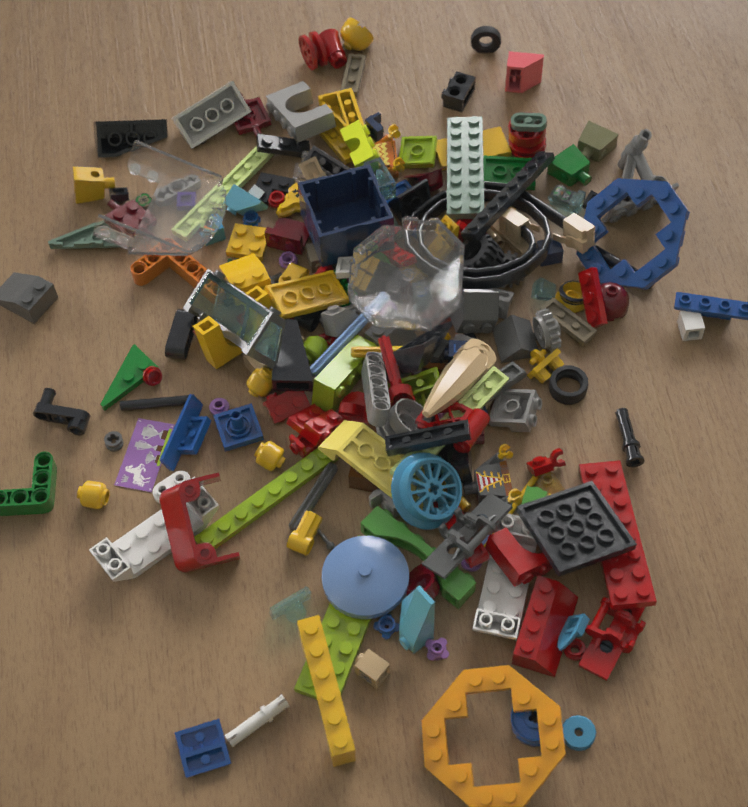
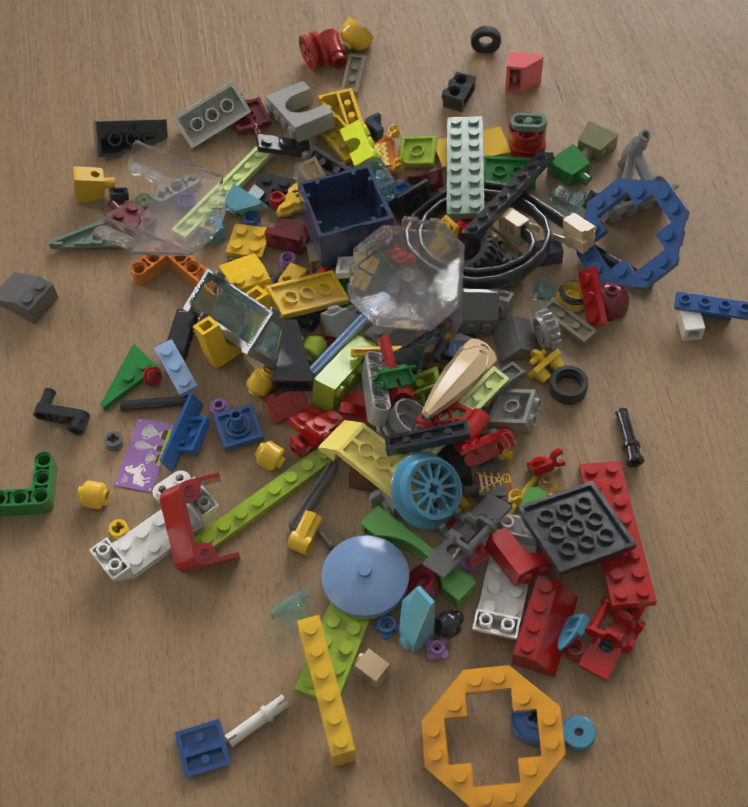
(114, 526): none -> yellow bush
(176, 368): none -> light blue plate
(387, 377): none -> green hinge
(448, 623): none -> black animal
(488, 446): none -> red piece

